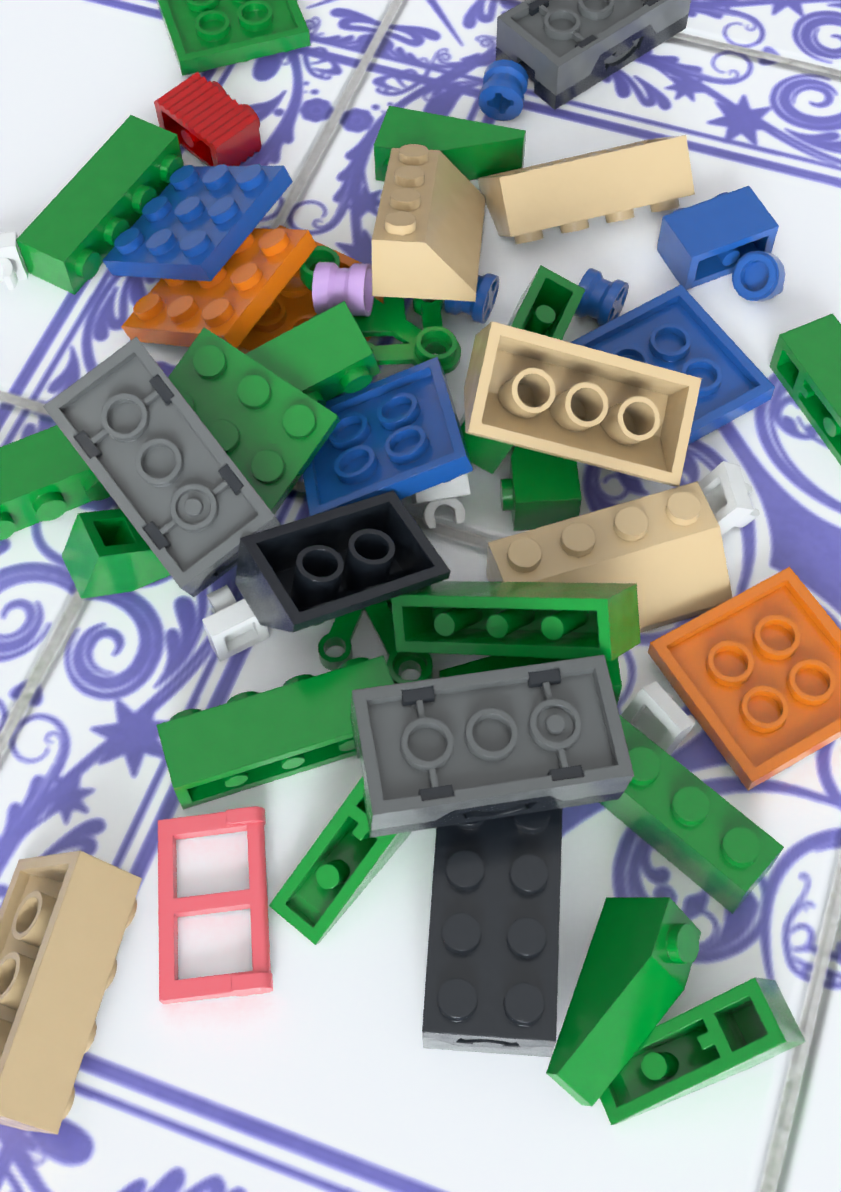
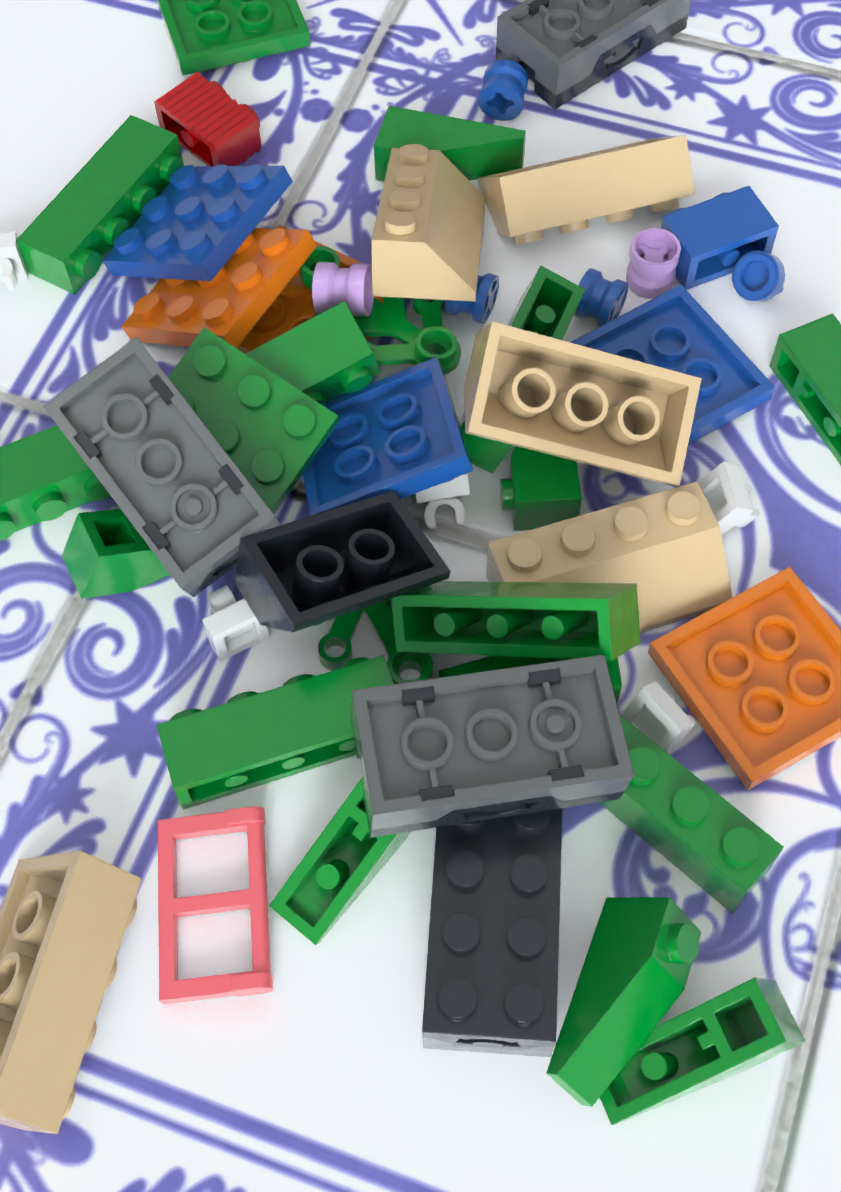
(652, 262): none -> lavender wheel

